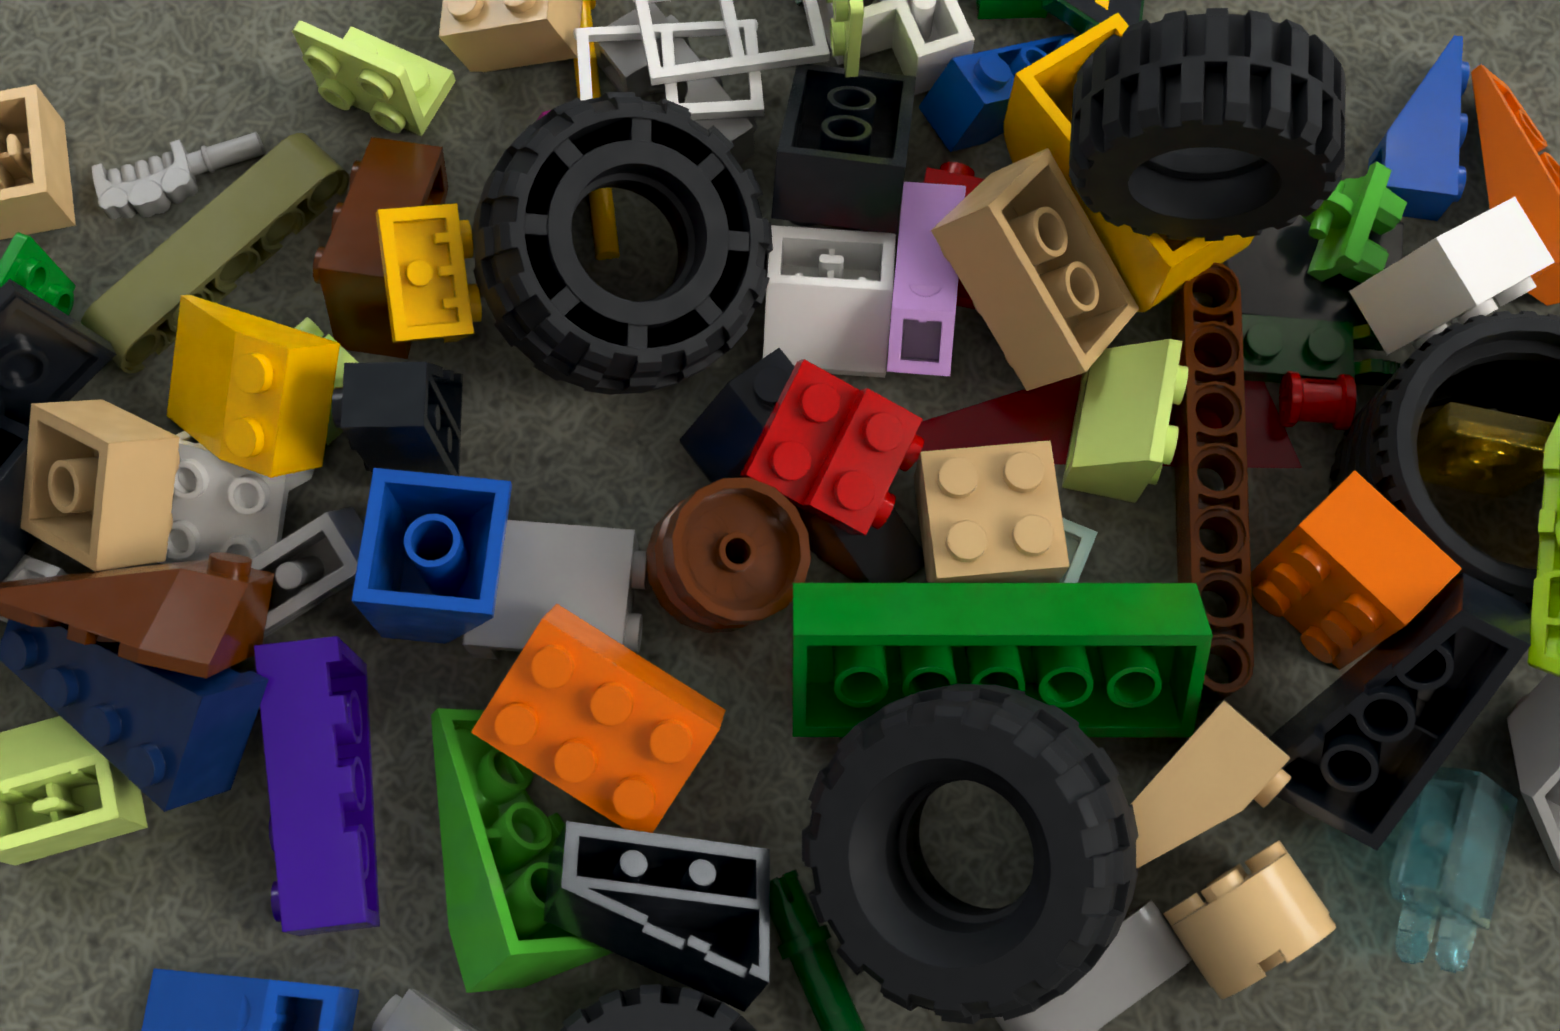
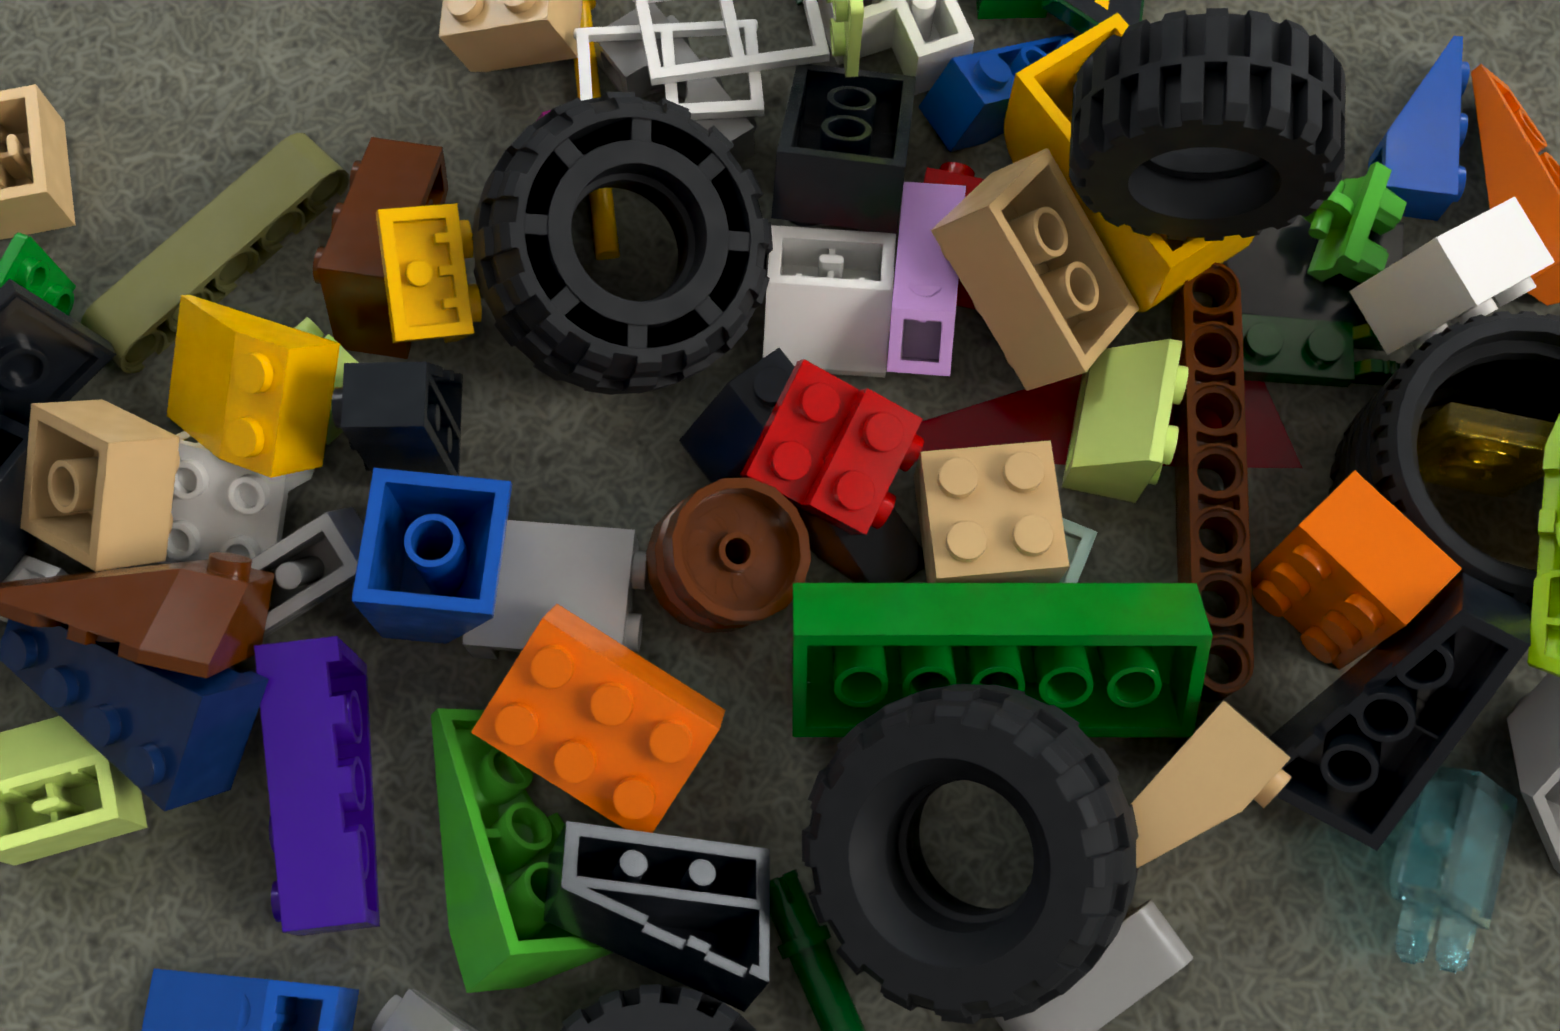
(154, 184): light grey piece -> none
(375, 77): yellowish green bracket -> none
(1250, 921): tan brick -> none
(1317, 400): red bush -> none

